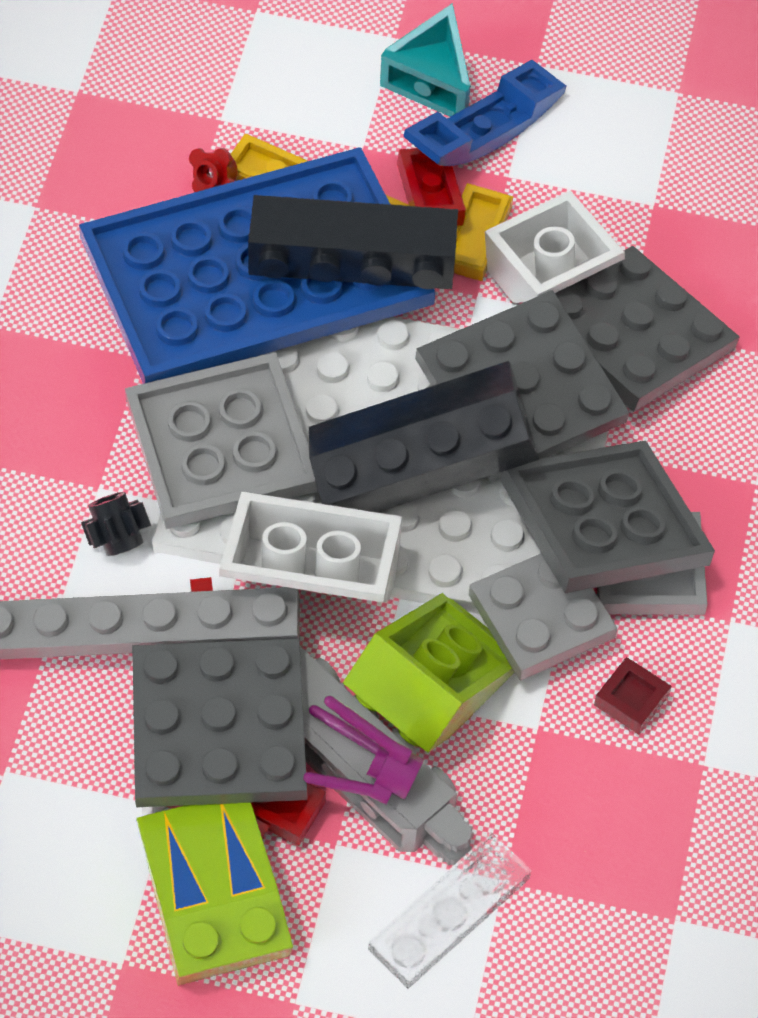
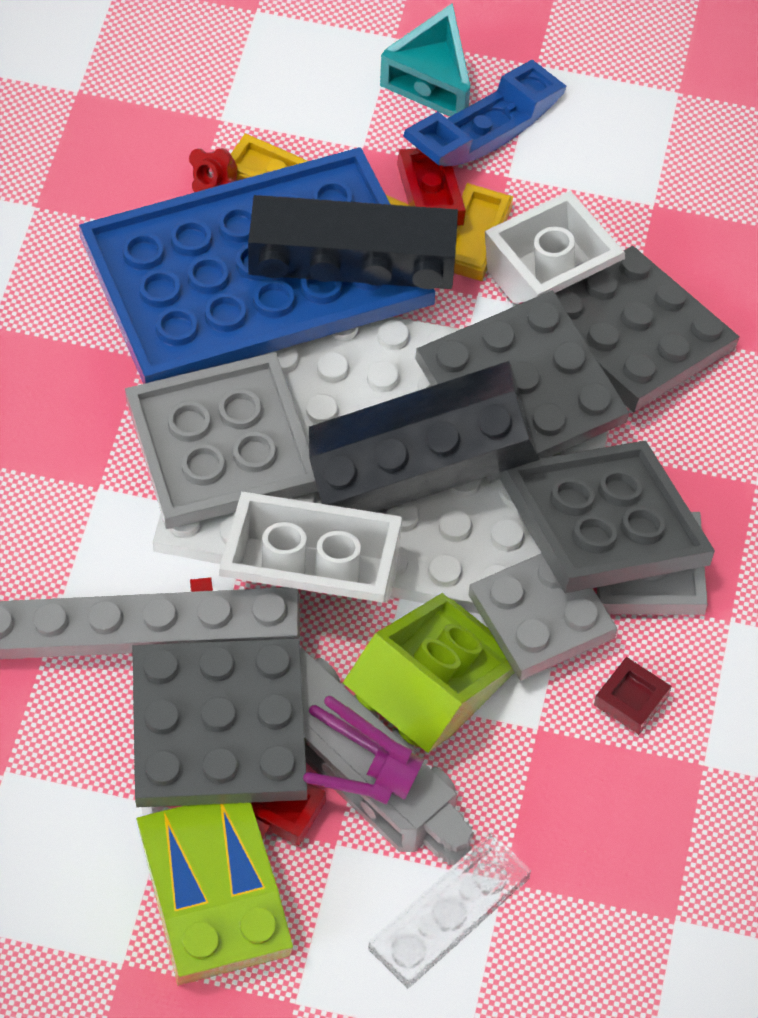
(115, 523): black gear -> none

